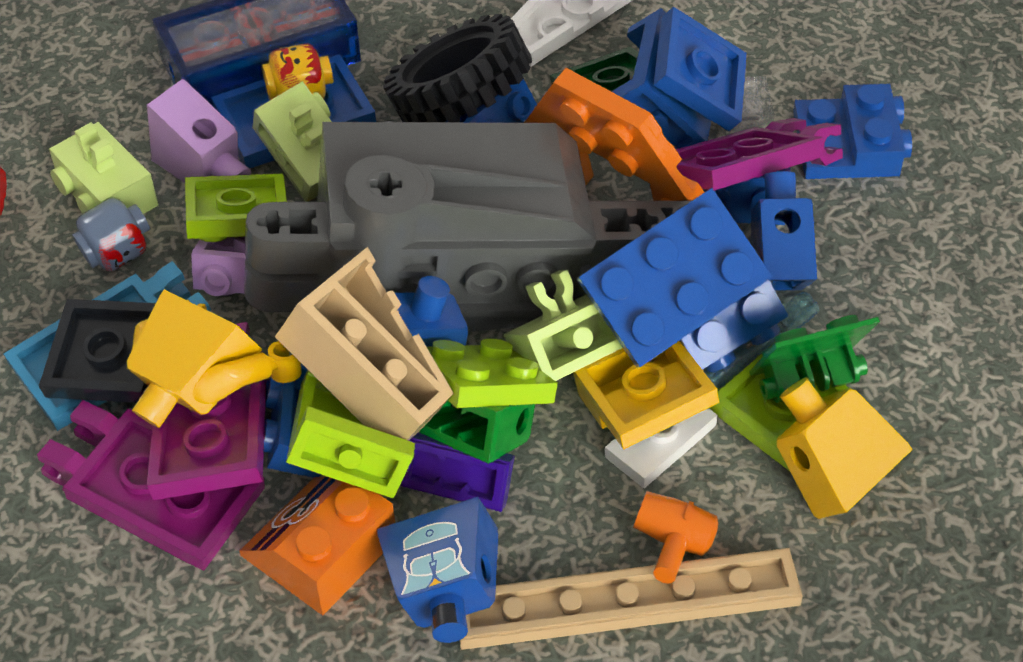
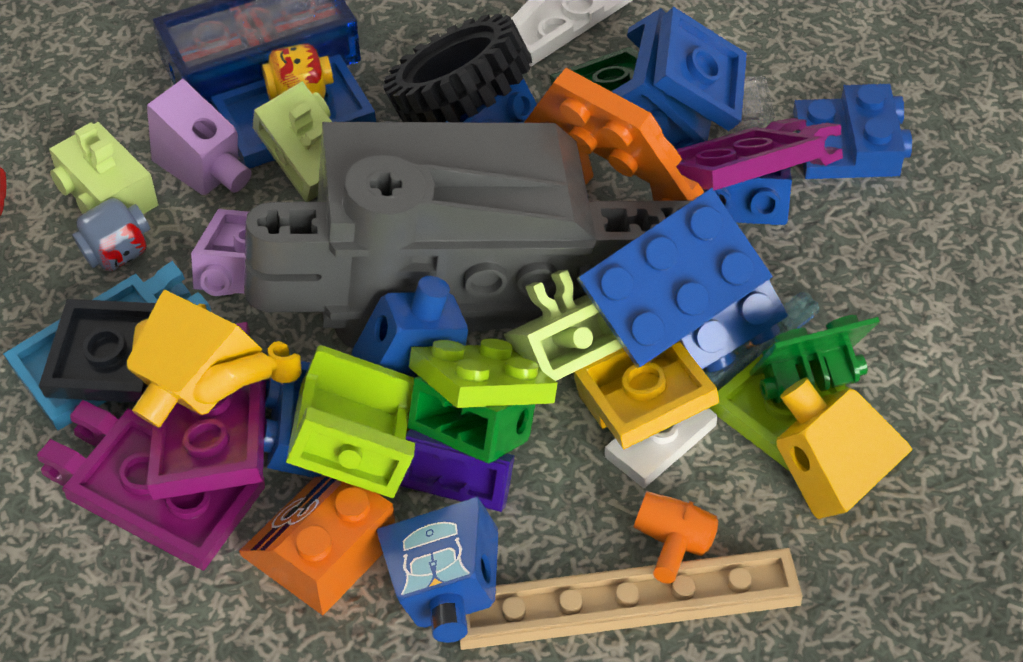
(220, 204): lime plate -> none
(364, 351): tan wedge -> none
(786, 255): blue torso -> none

